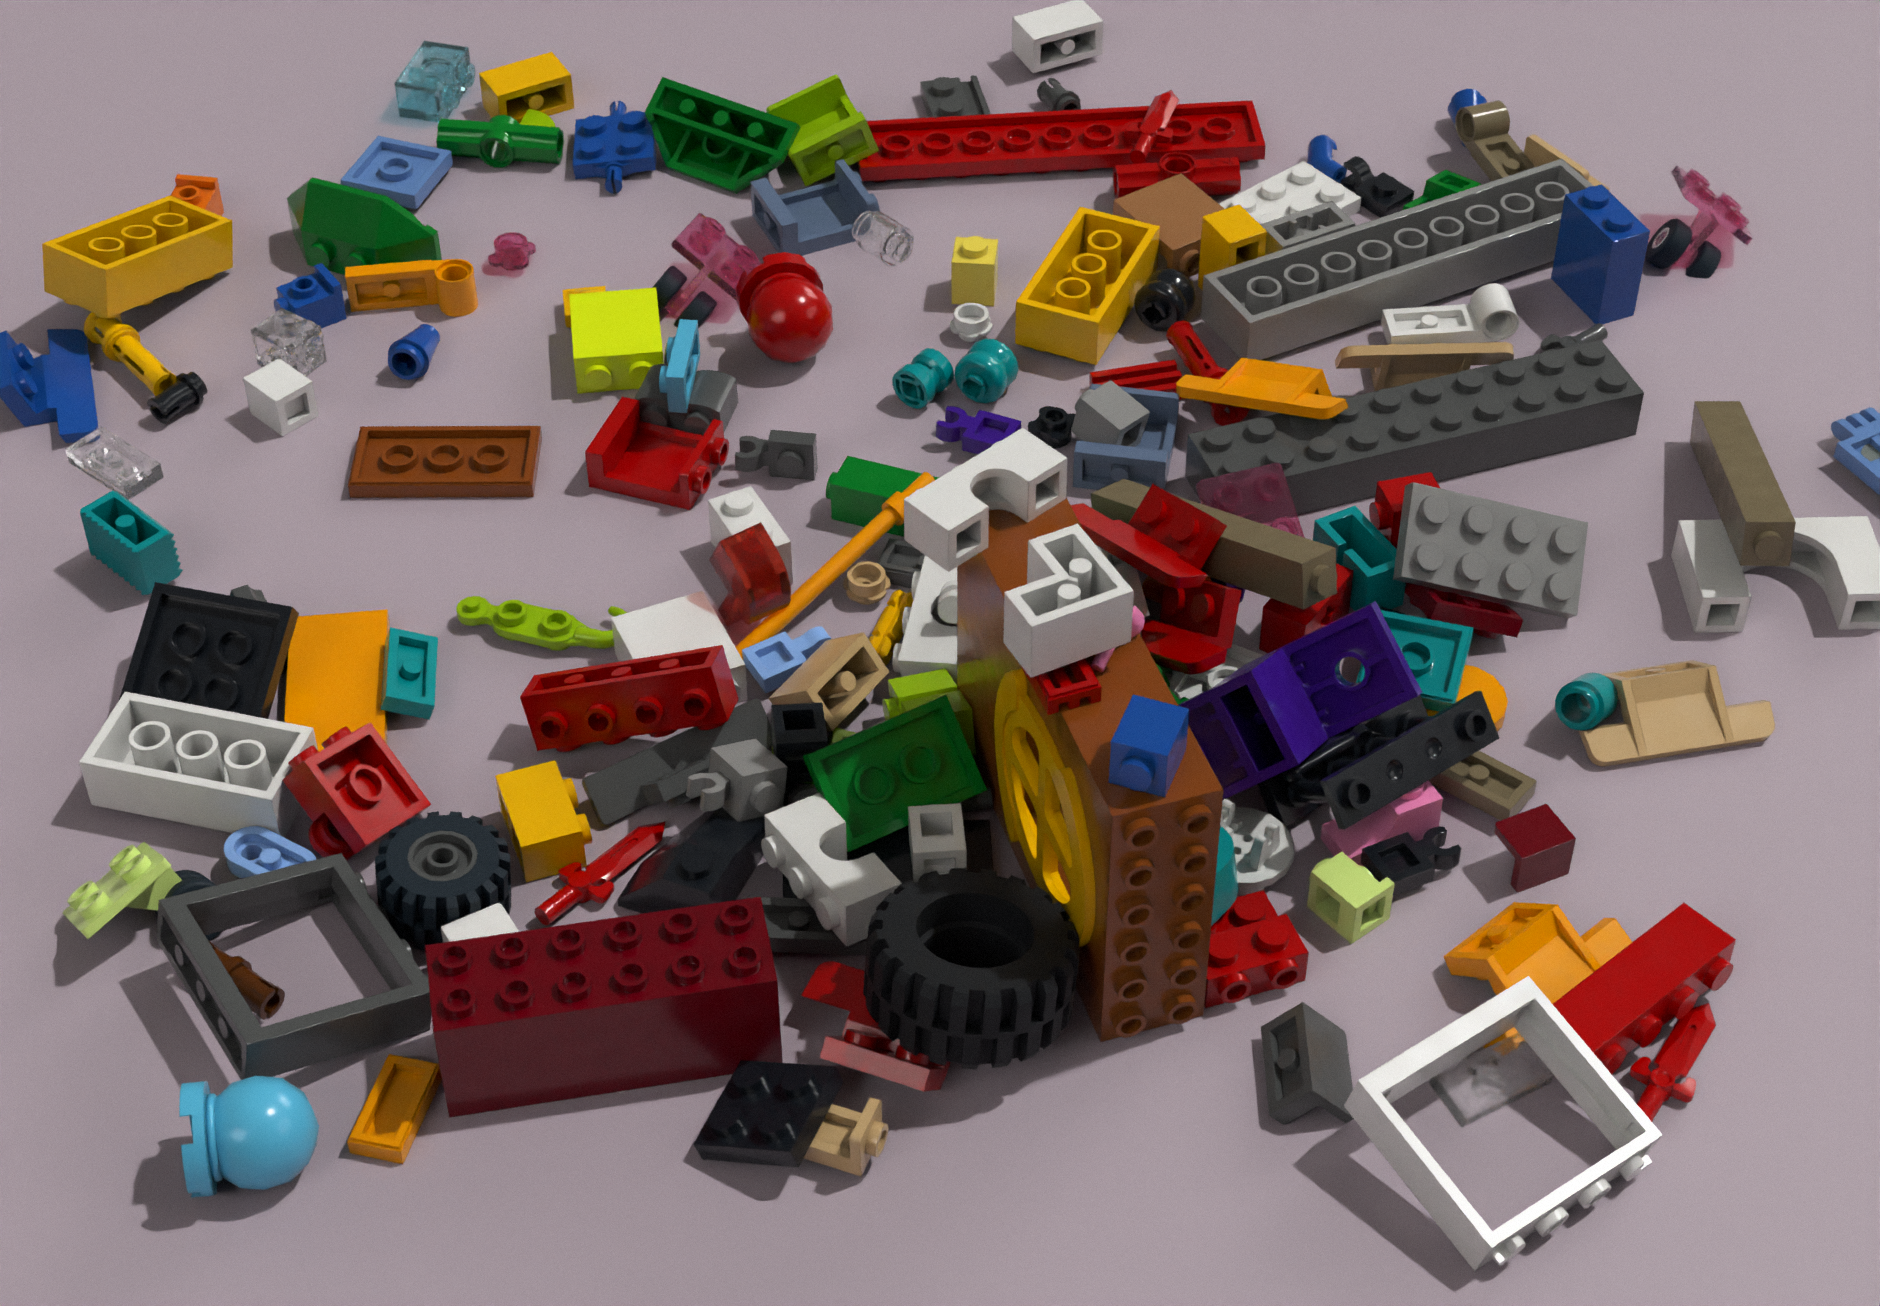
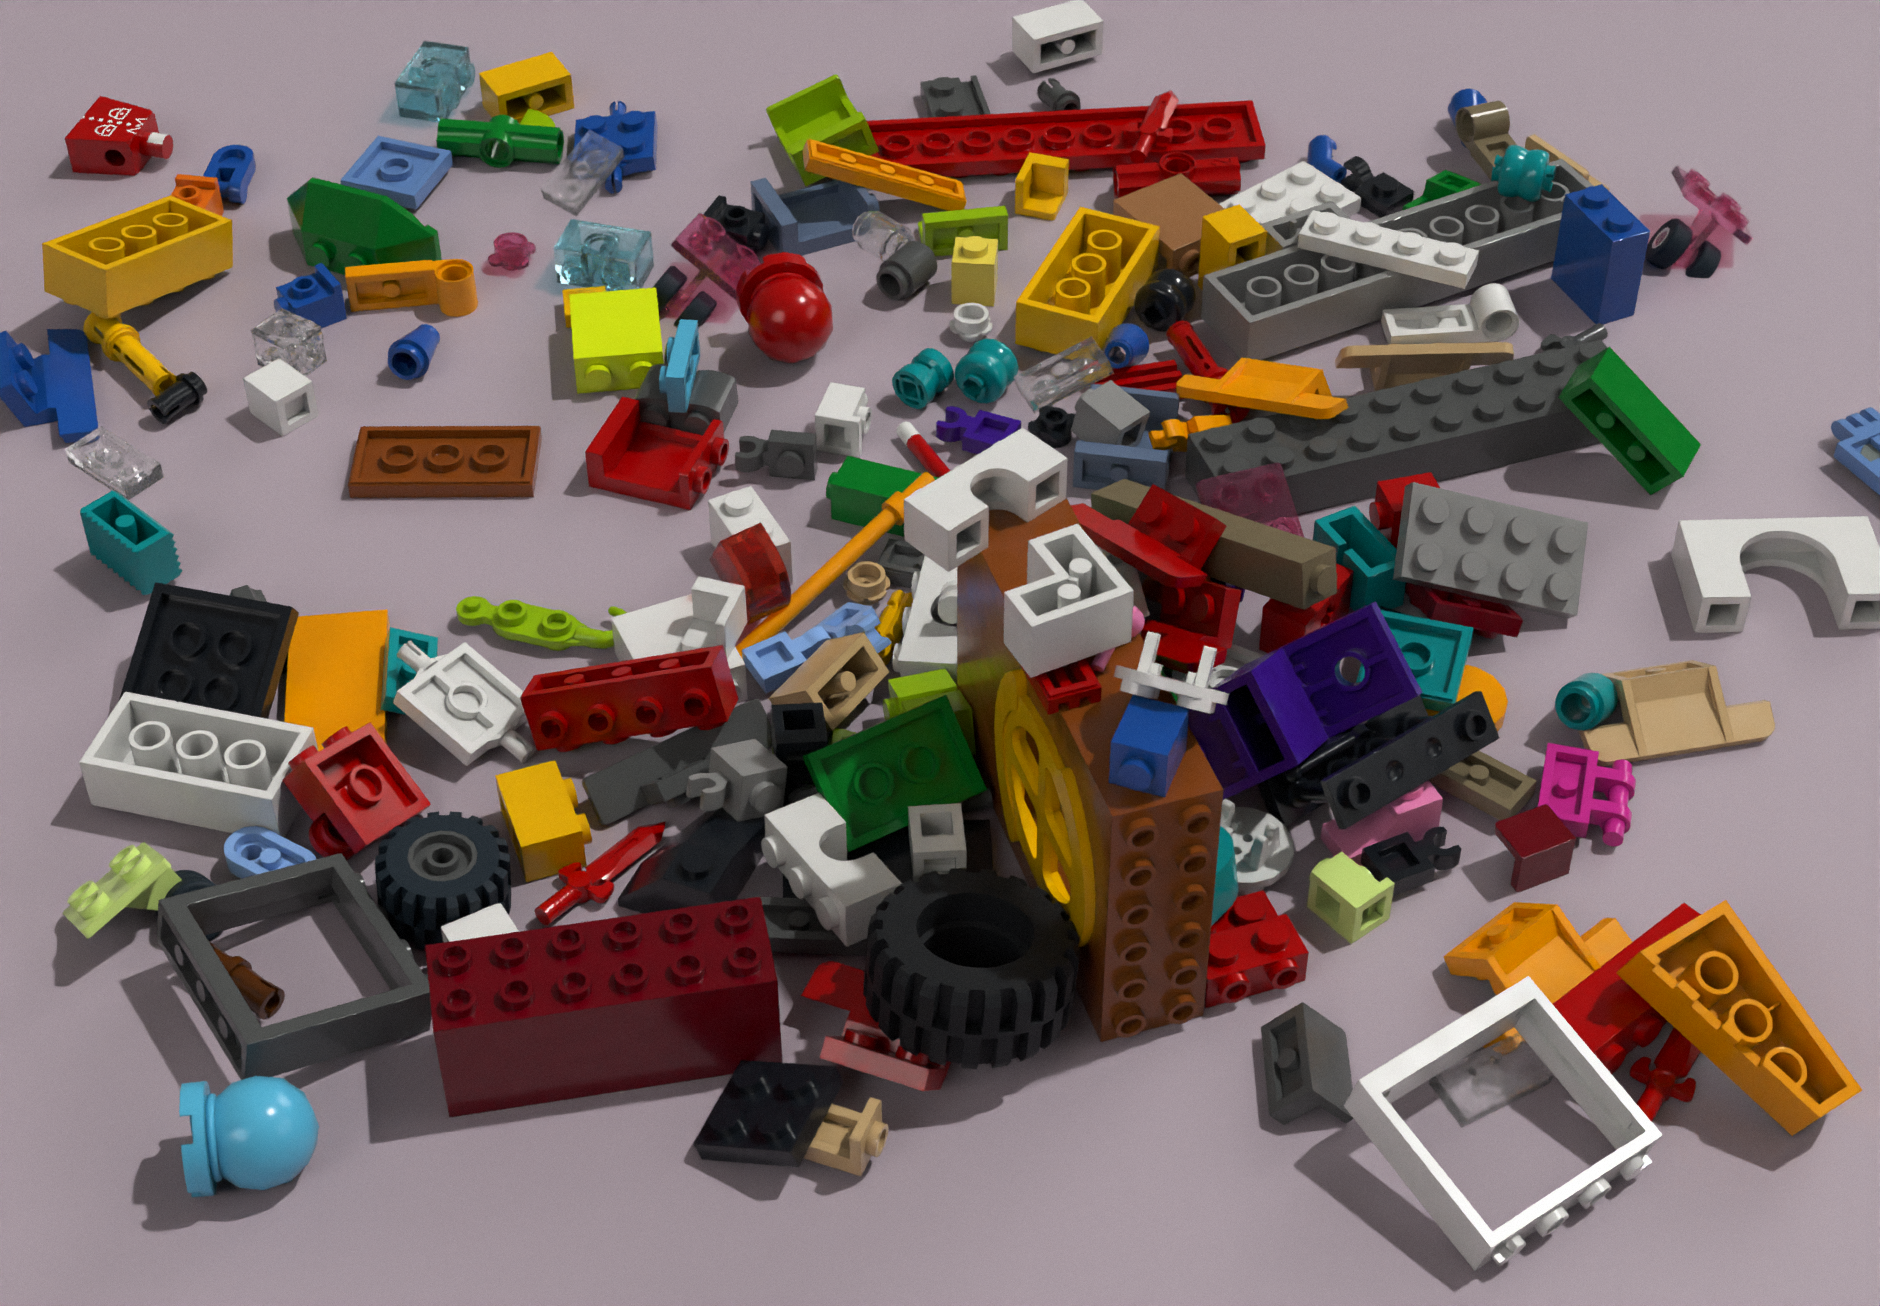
(116, 139): none -> red torso
(237, 167): none -> blue plate
(395, 1109): light orange tile -> none
(463, 703): none -> white plate
(582, 173): none -> clear plate
(603, 256): none -> clear light blue brick
(716, 136): green wedge -> none
(717, 614): none -> white panel
(741, 224): none -> black brick
(842, 420): none -> white brick
(854, 619): none -> light blue plate
(883, 176): none -> light orange tile
(906, 270): none -> dark grey brick
(921, 450): none -> red bar
(940, 228): none -> lime panel
(1041, 186): none -> yellow panel
(1063, 374): none -> clear plate
(1132, 340): none -> blue cone
(1148, 682): none -> white plate
(1176, 433): none -> light orange plate
(1388, 249): none -> white plate
(1523, 173): none -> teal piece
(1568, 789): none -> dark pink plate
(1630, 421): none -> green brick
(1742, 484): dark tan brick -> none
(1742, 1017): none -> light orange wedge

